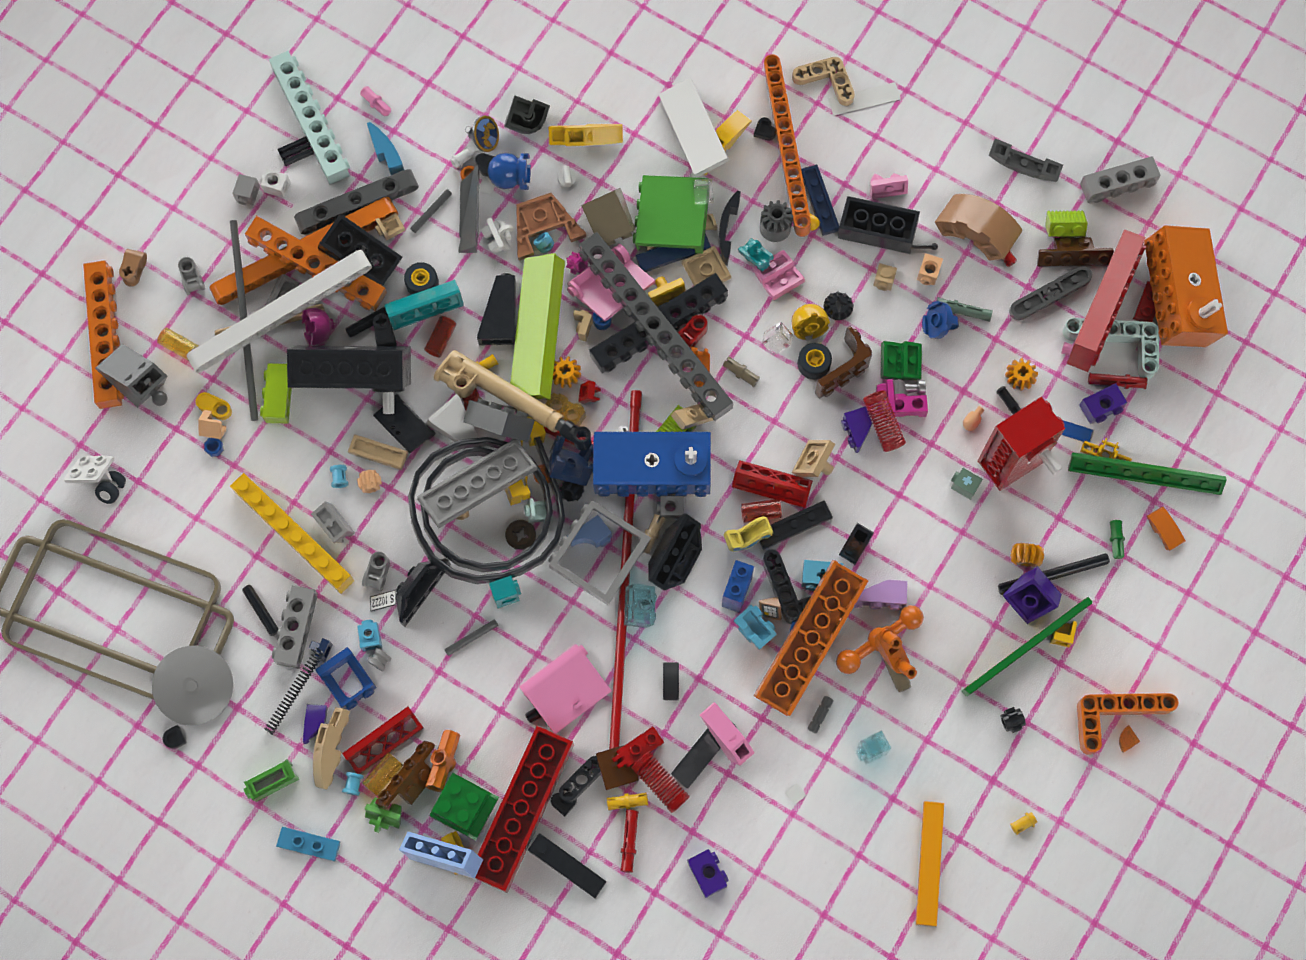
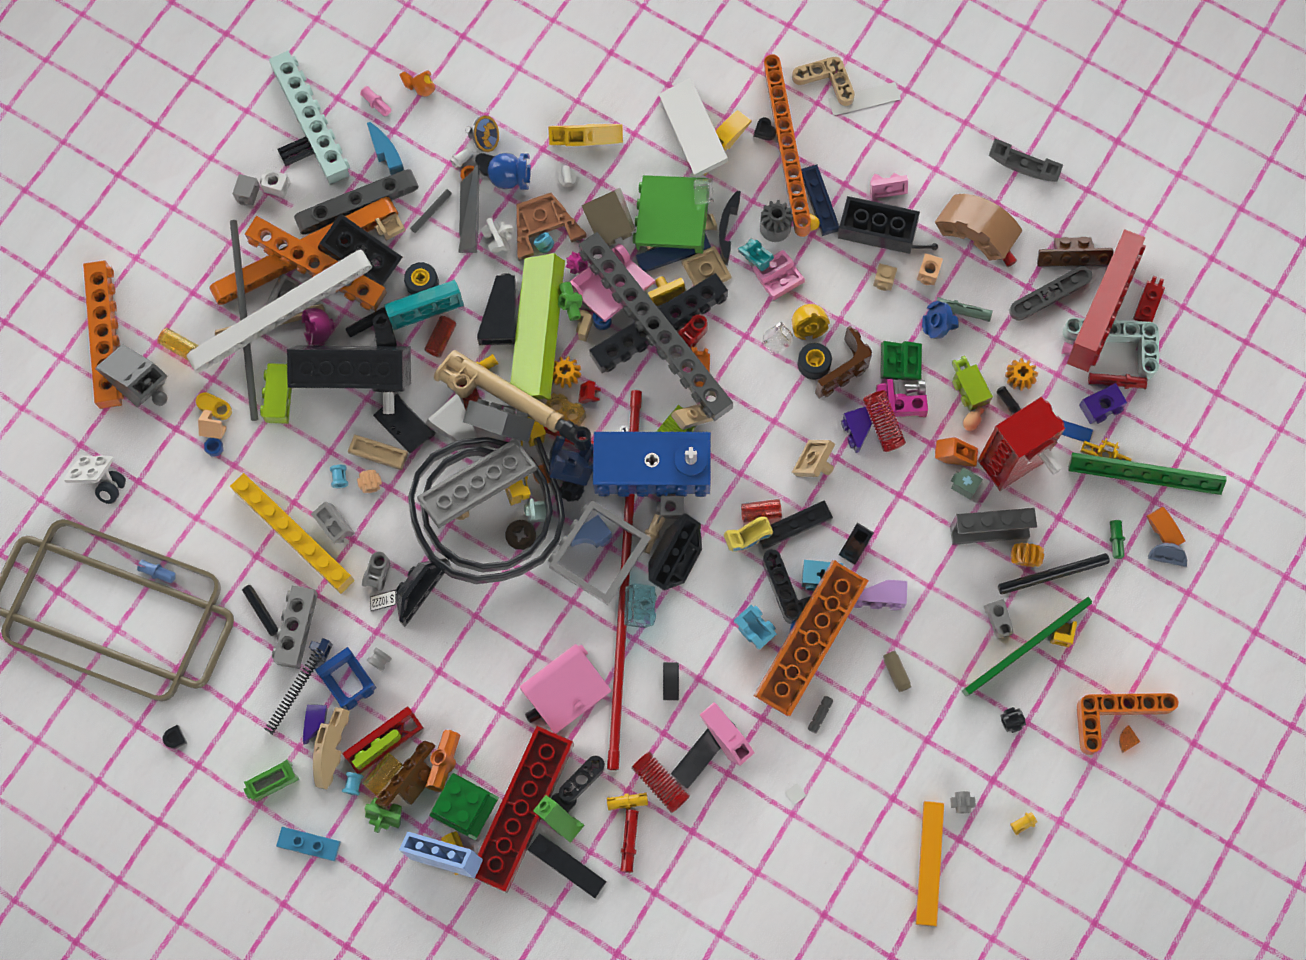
(132, 266): medium nougat piece -> none
(156, 571): none -> medium blue axle
(190, 278): light grey piece -> none
(192, 685): light grey dish -> none
(369, 642): medium azure brick -> none
(377, 747): none -> lime hinge
(421, 83): none -> orange piece
(471, 637): dark grey piece -> none
(505, 591): teal brick -> none
(526, 116): pearl dark grey brick -> none
(558, 819): none -> bright green window
(570, 301): none -> bright green axle
(610, 773): reddish brown sticker -> none
(638, 747): red hinge -> none
(708, 885): dark purple brick -> none
(737, 586): blue window -> none
(741, 371): dark tan pin -> none
(770, 608): slope -> none
(771, 485): red fence -> none
(832, 310): black gear -> none
(873, 747): clear light blue brick -> none
(887, 643): orange connector -> none
(956, 452): none -> orange slope
(962, 802): none -> light grey gear
(970, 384): none -> lime brick
(992, 526): none -> dark grey window
(999, 618): none -> light grey leg
(1033, 595): dark purple slope -> none
(1066, 223): lime brick -> none
(1145, 168): light grey brick -> none
(1169, 553): none -> sand blue tile
(1185, 286): orange piece -> none

